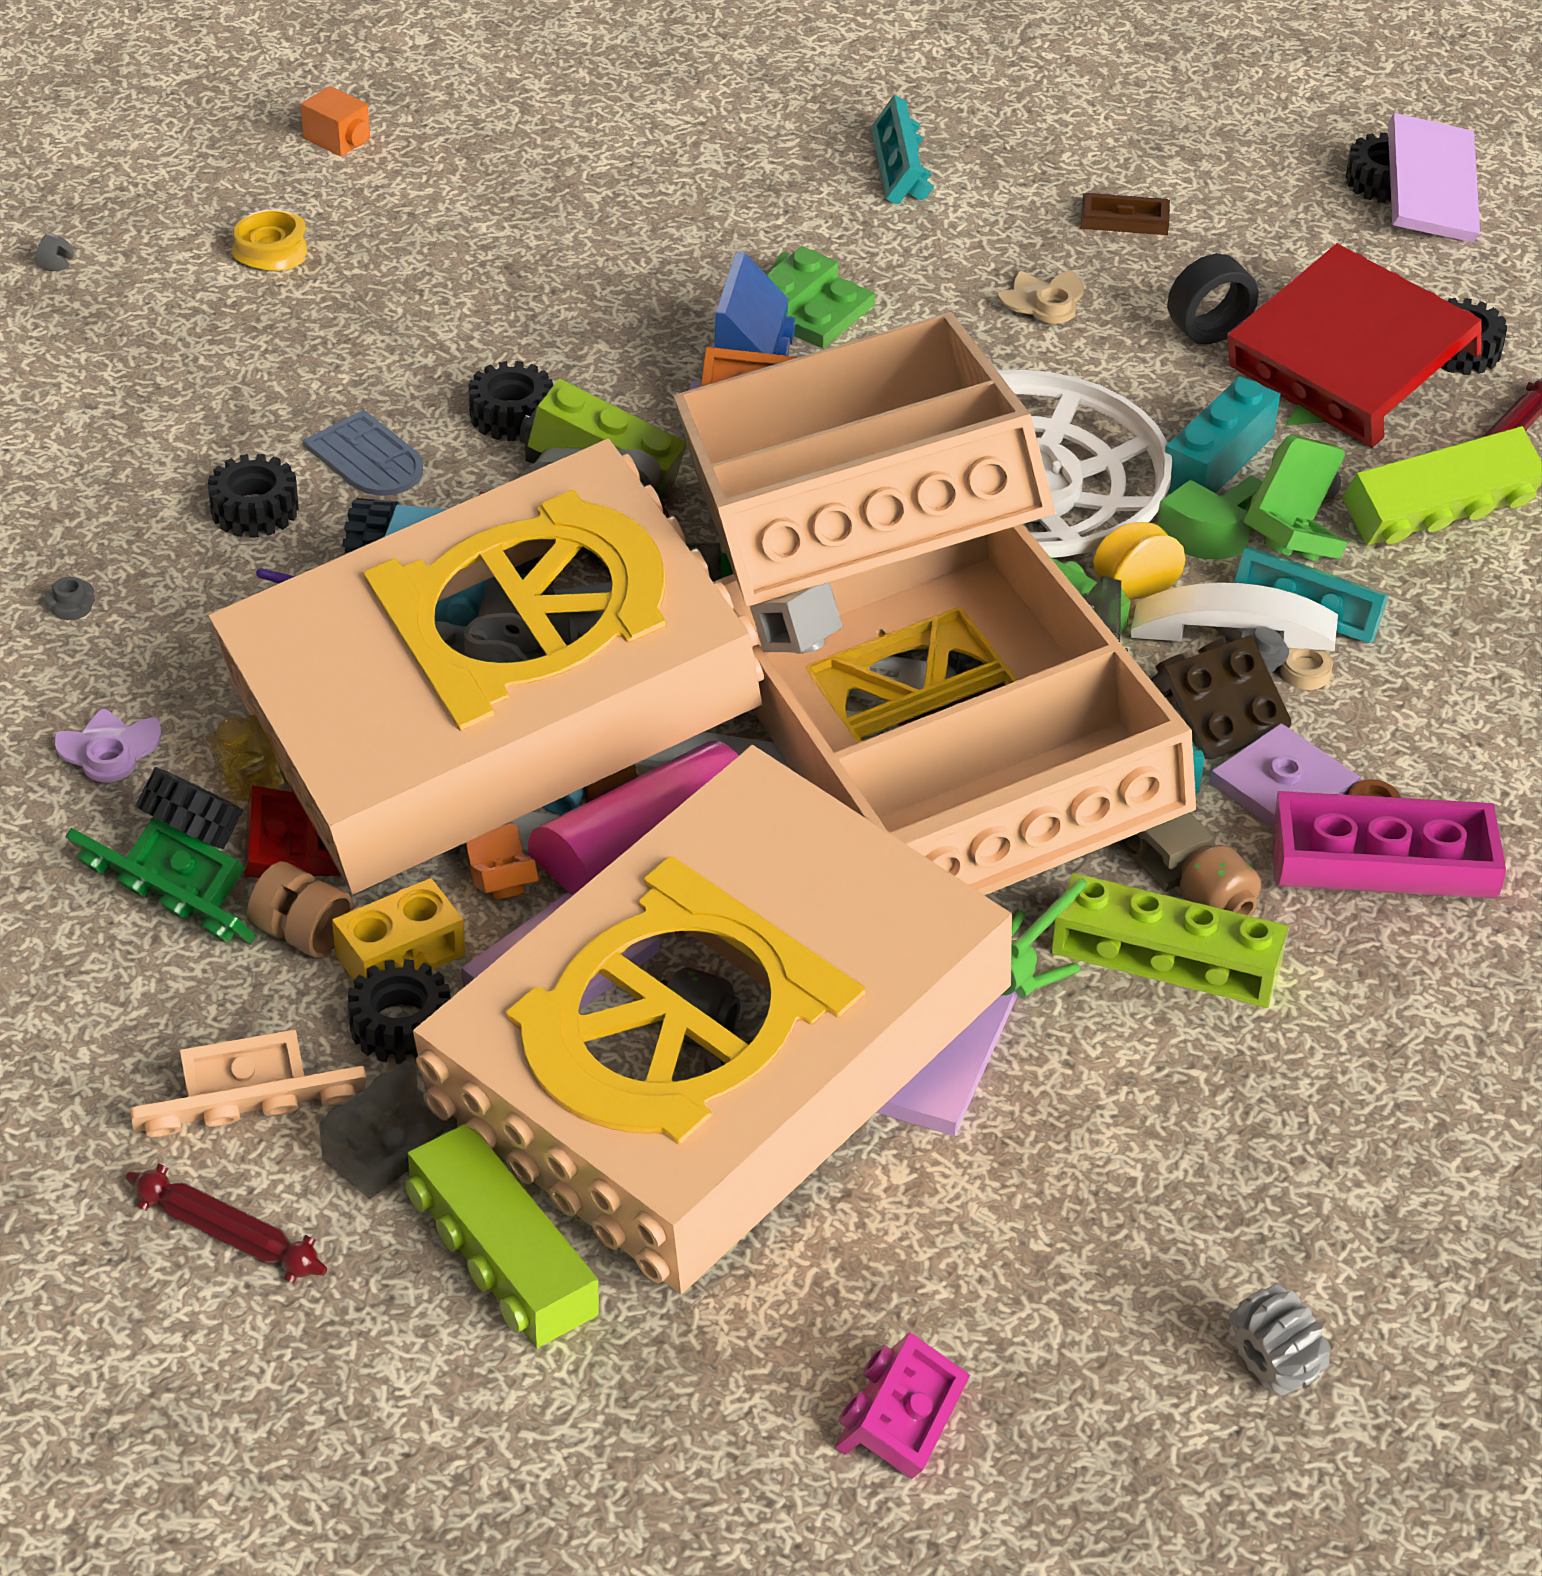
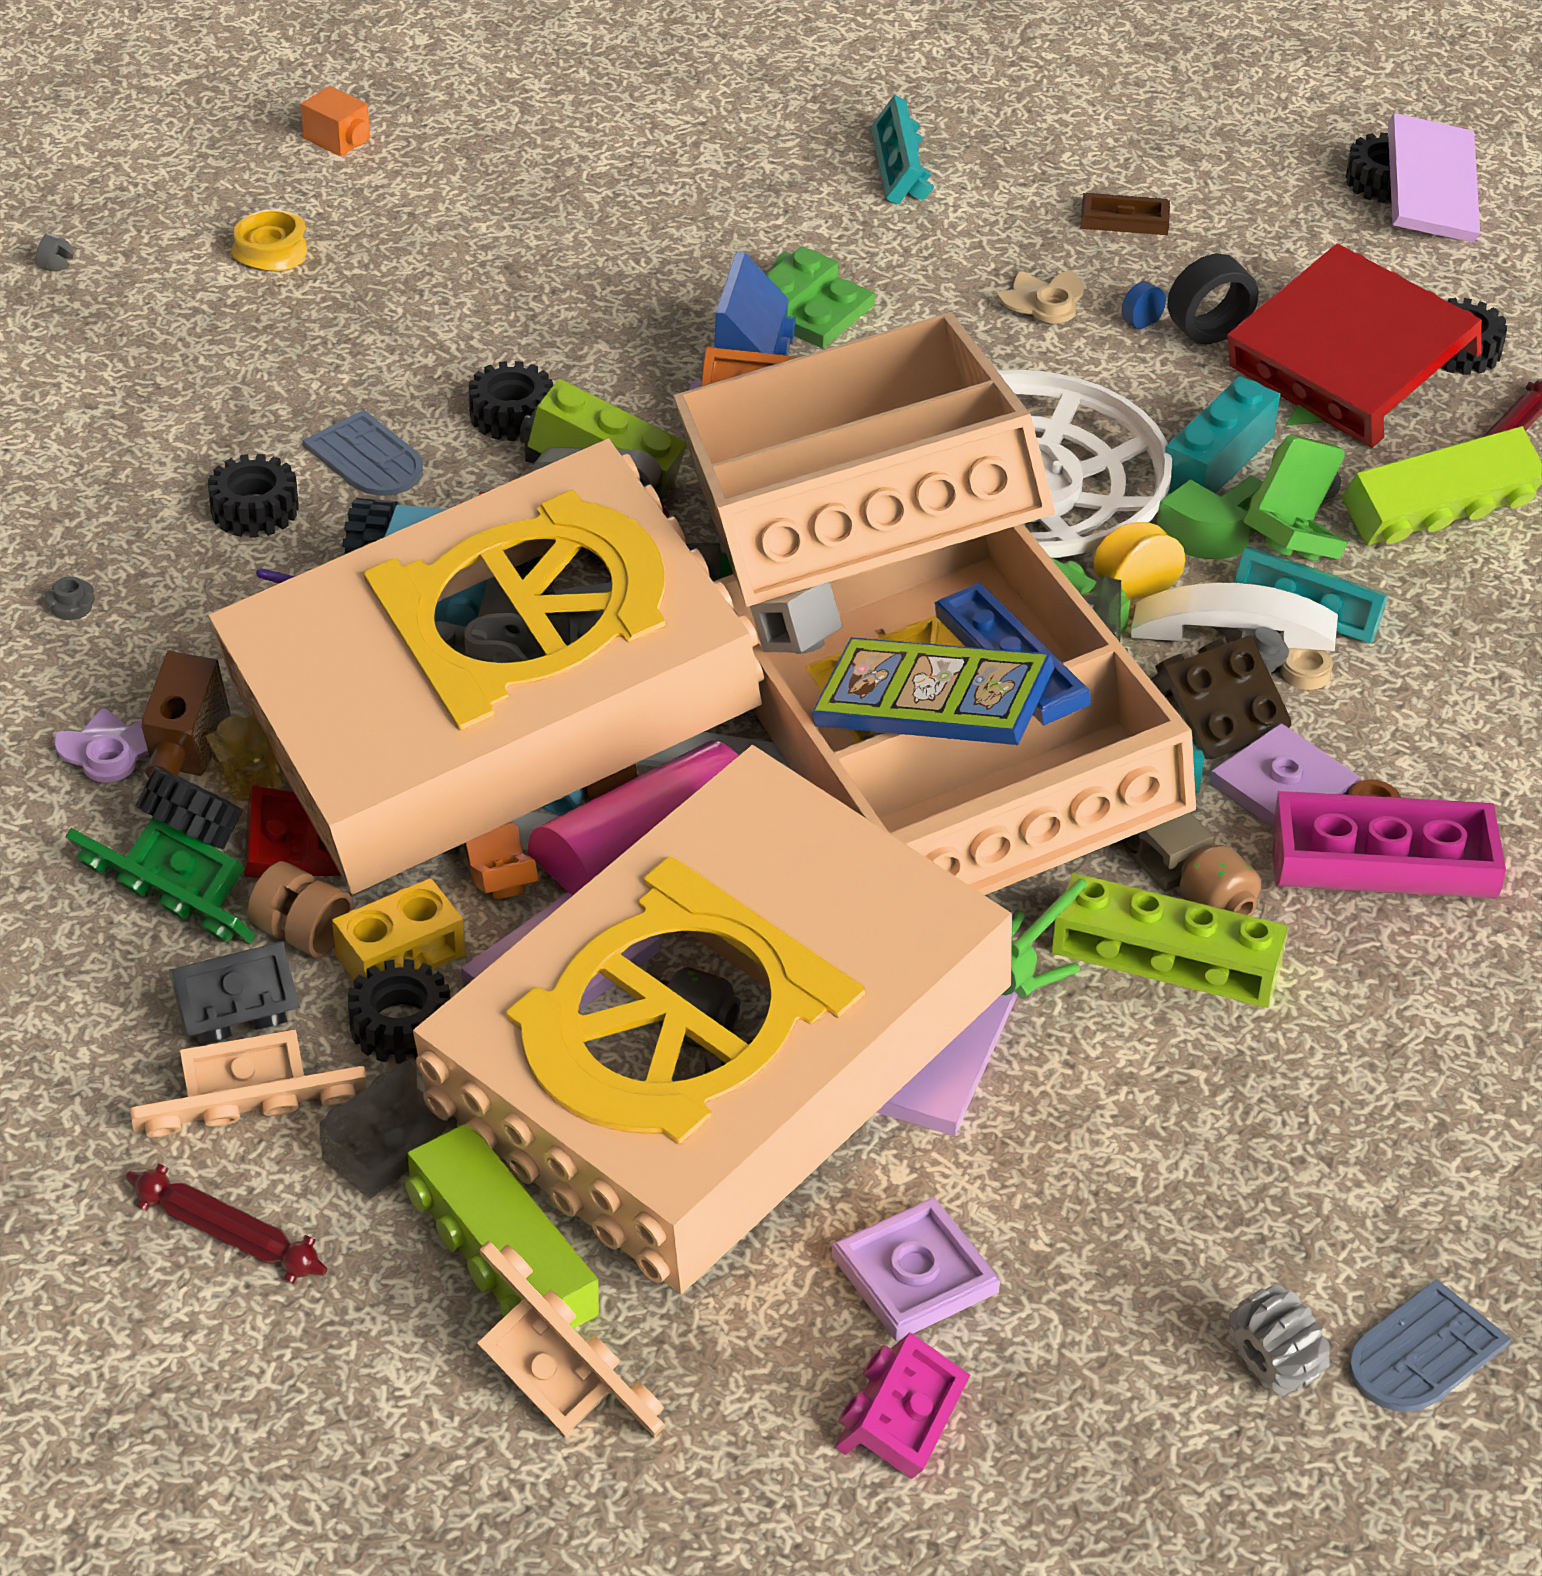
(181, 711): none -> reddish brown torso
(234, 990): none -> black bracket
(551, 1359): none -> light nougat bracket
(915, 1268): none -> lavender plate
(934, 690): none -> tile
(985, 622): none -> blue tile
(1143, 305): none -> blue tile
(1423, 1350): none -> sand blue window

